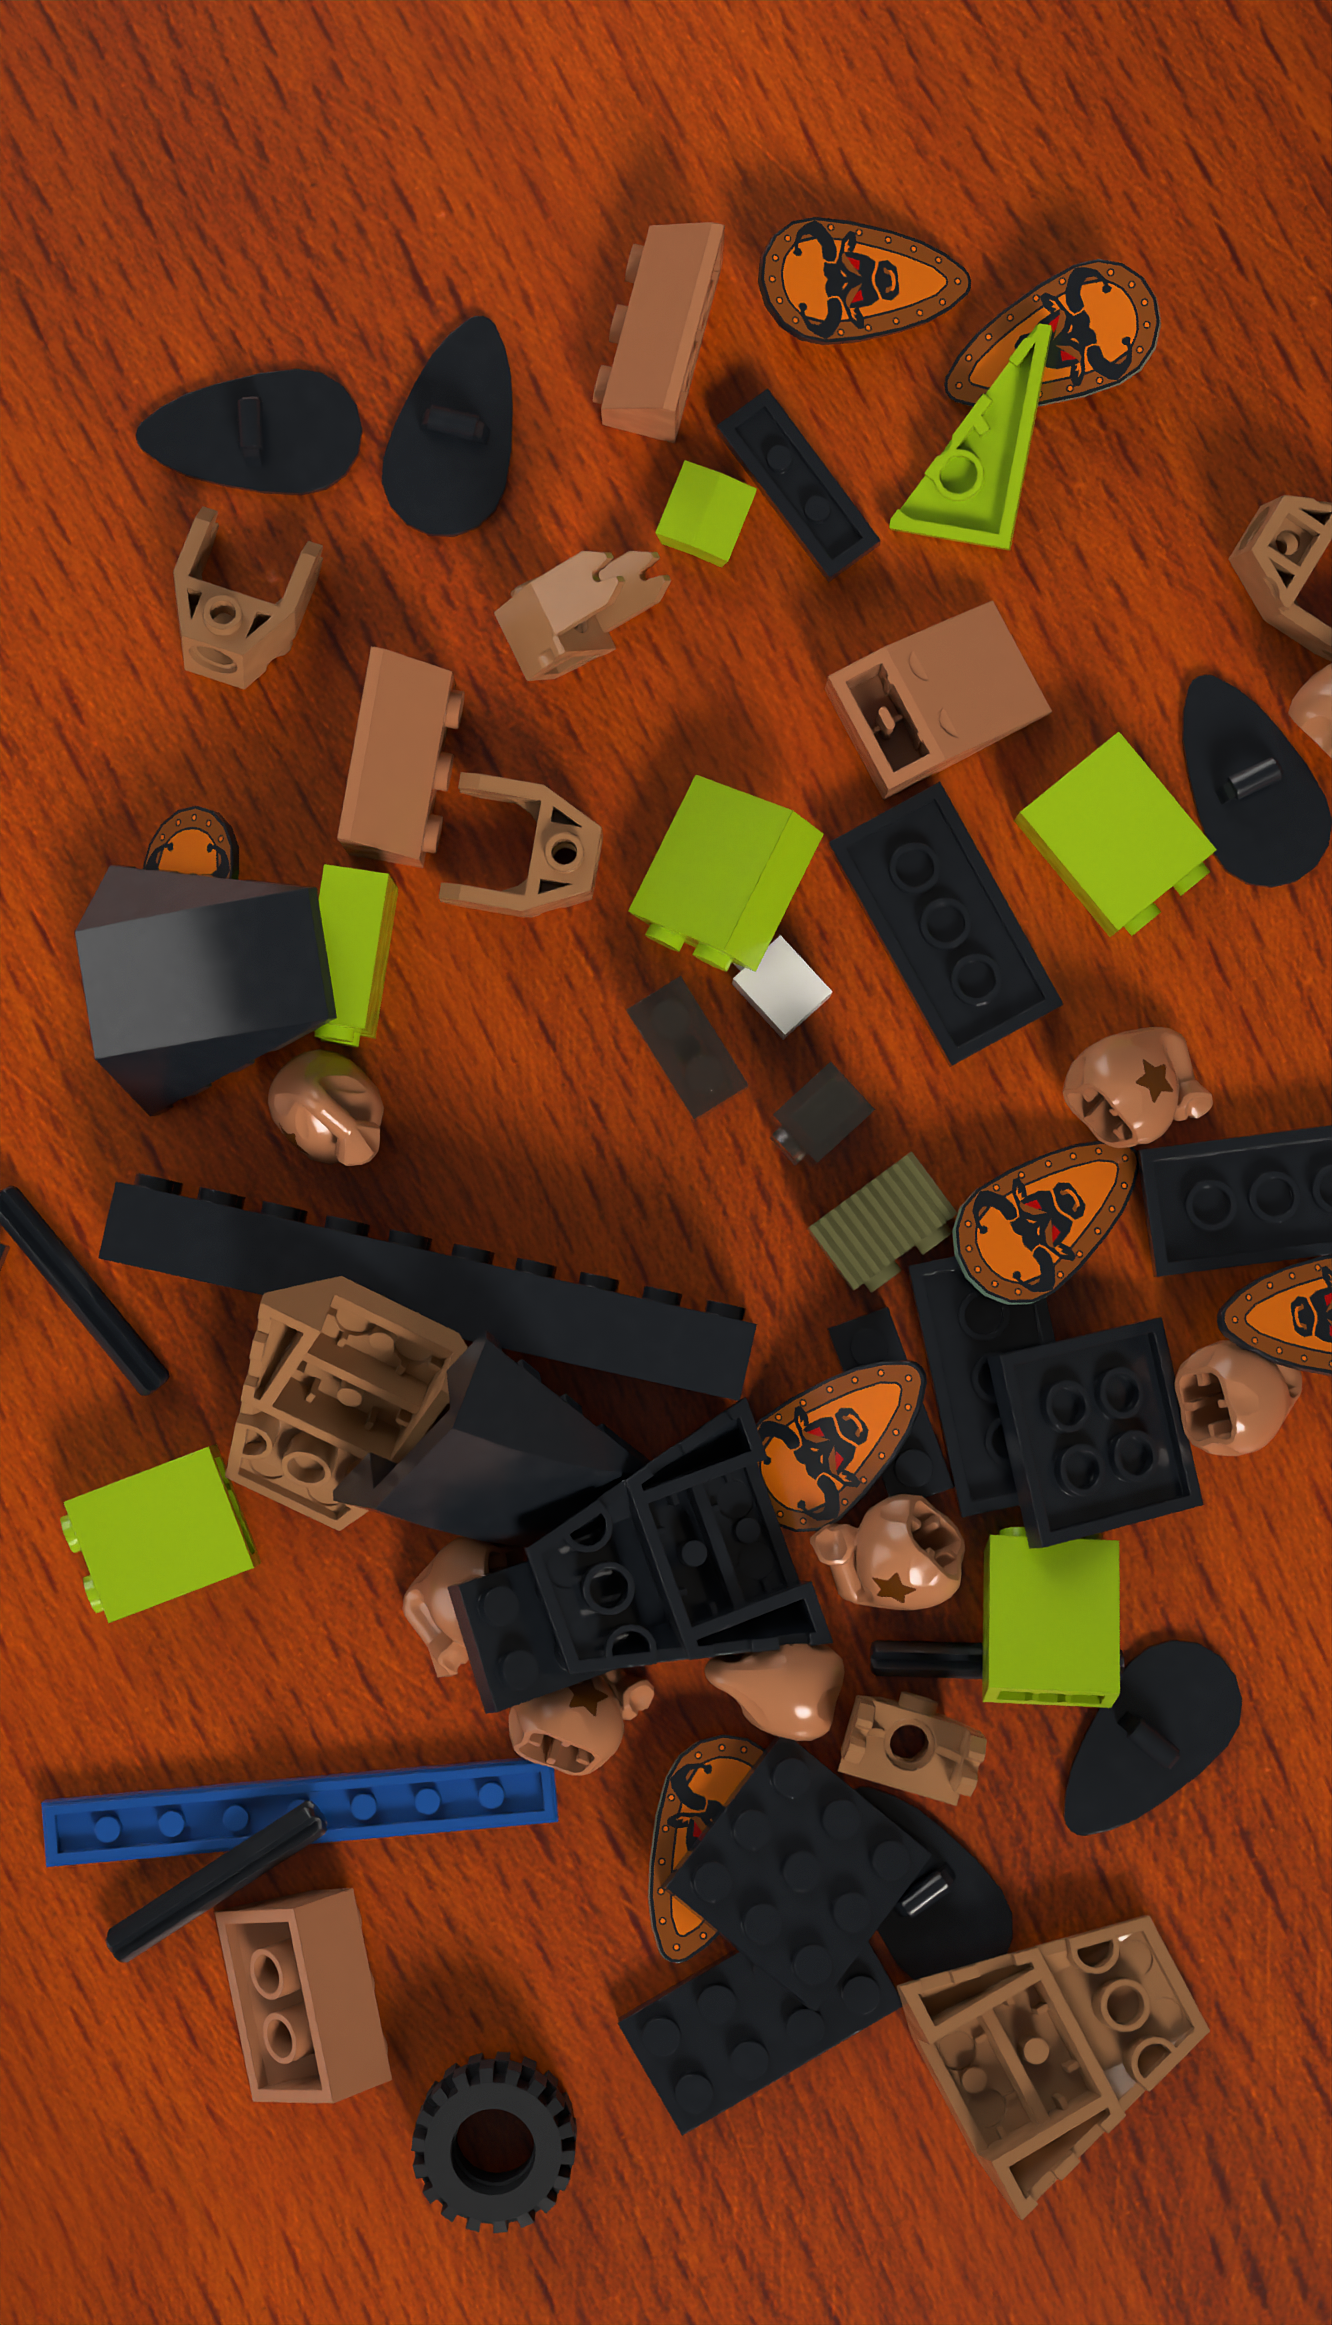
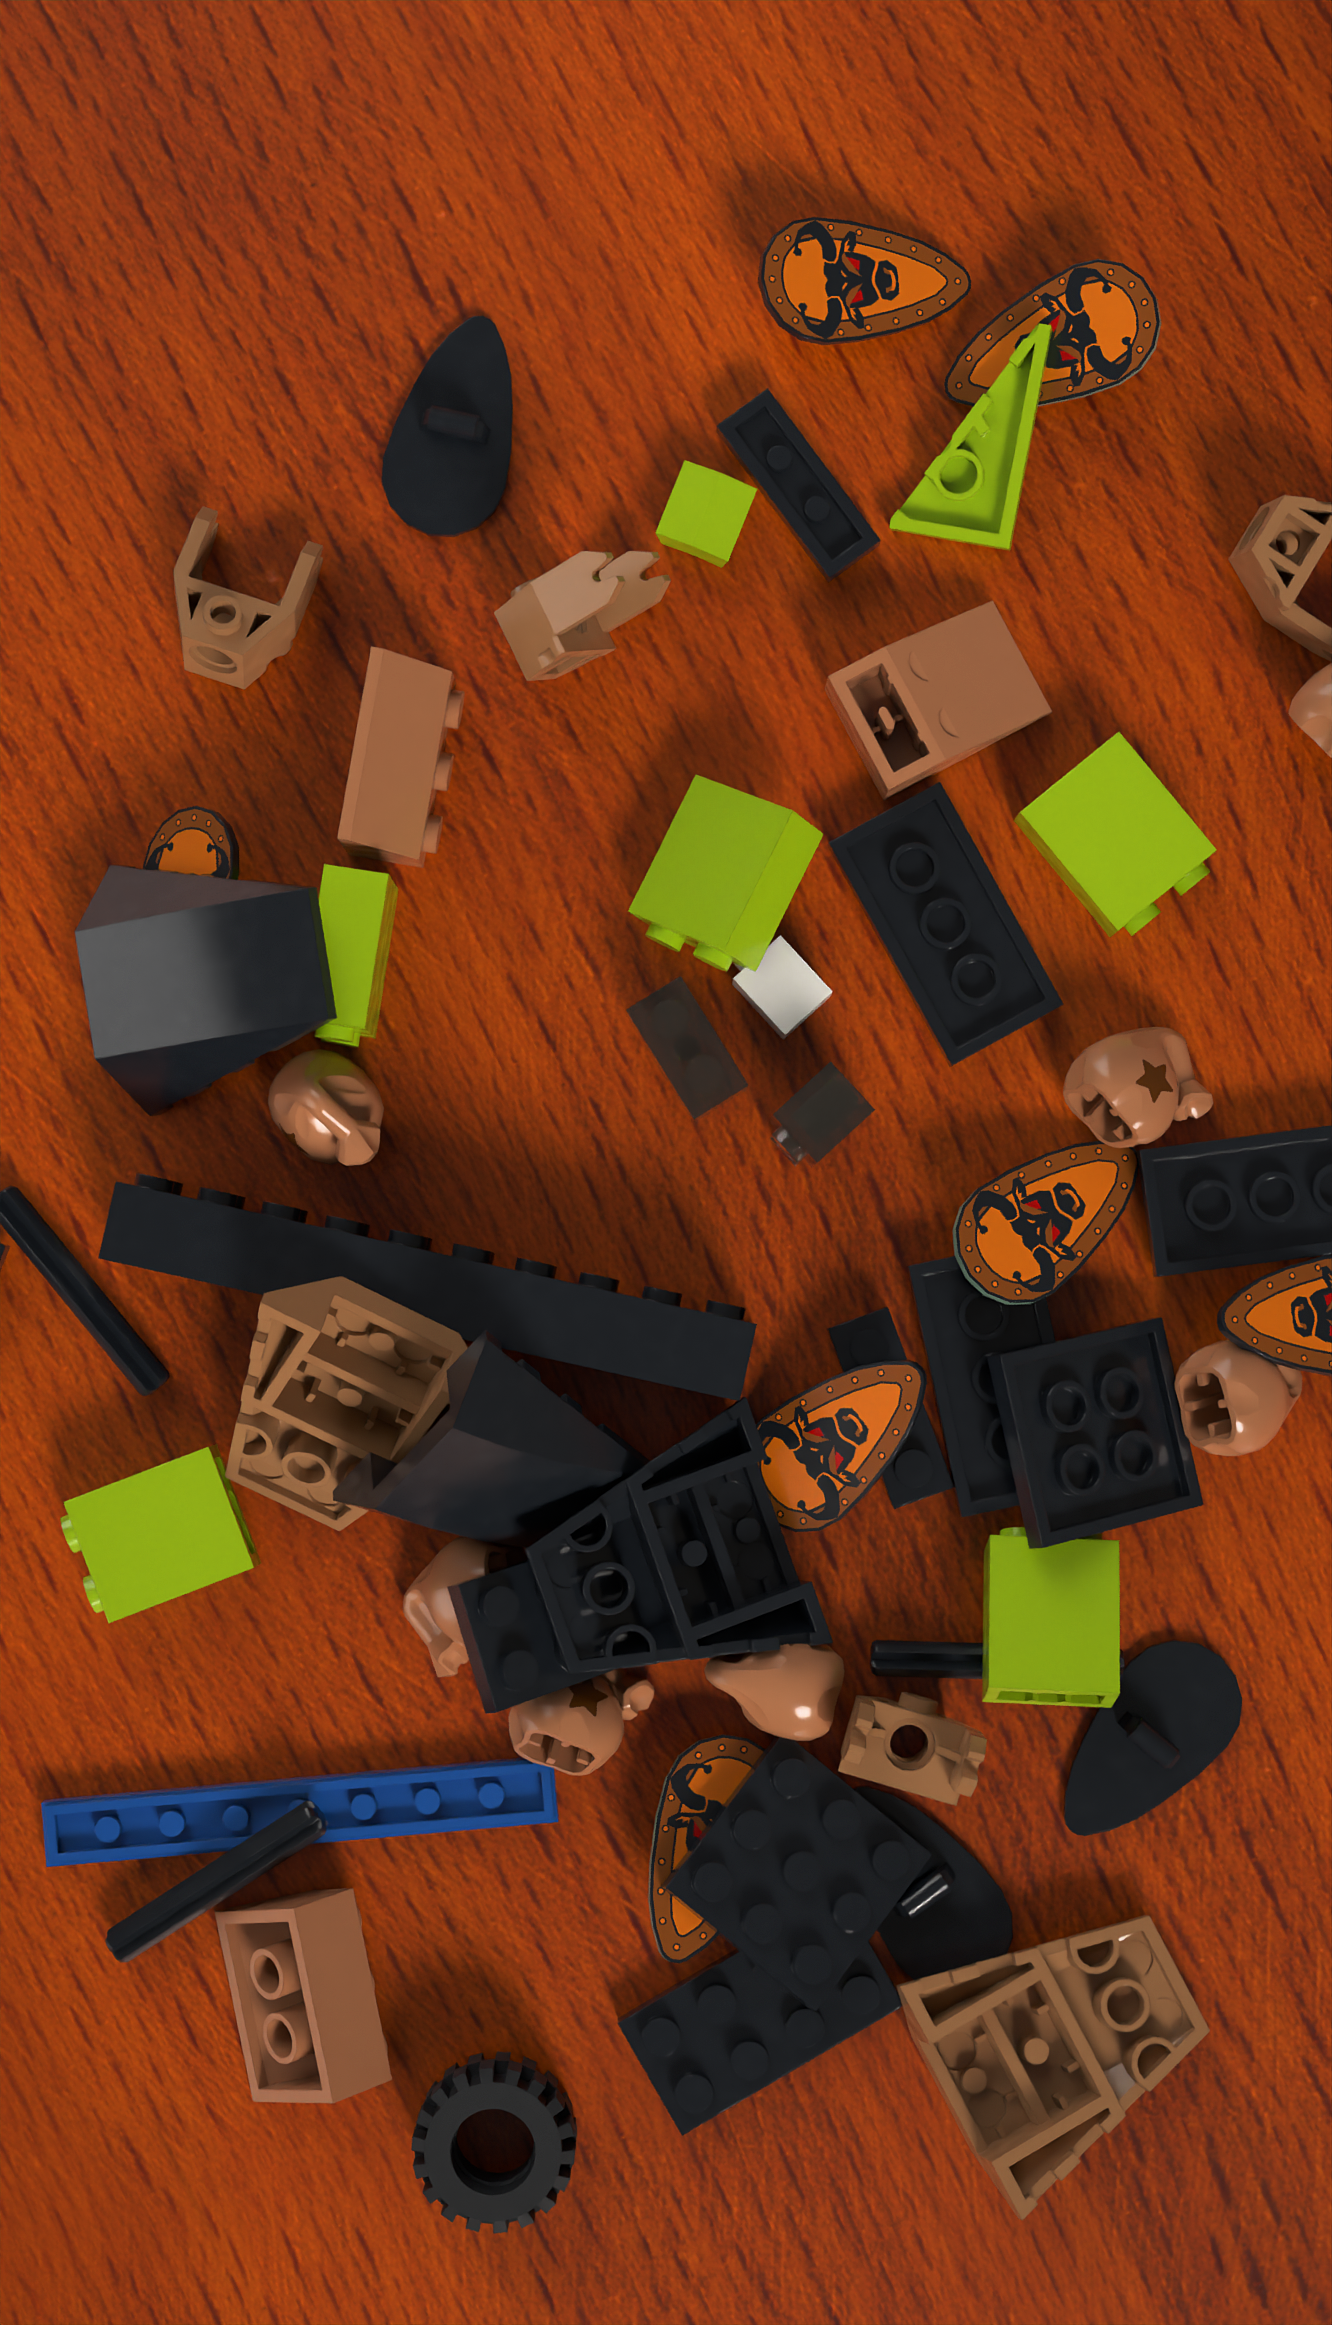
(259, 433): black shield -> none
(548, 882): medium nougat piece -> none
(660, 329): nougat slope -> none
(883, 1223): olive brick -> none
(898, 1556): nougat piece -> none
(1251, 788): black shield -> none

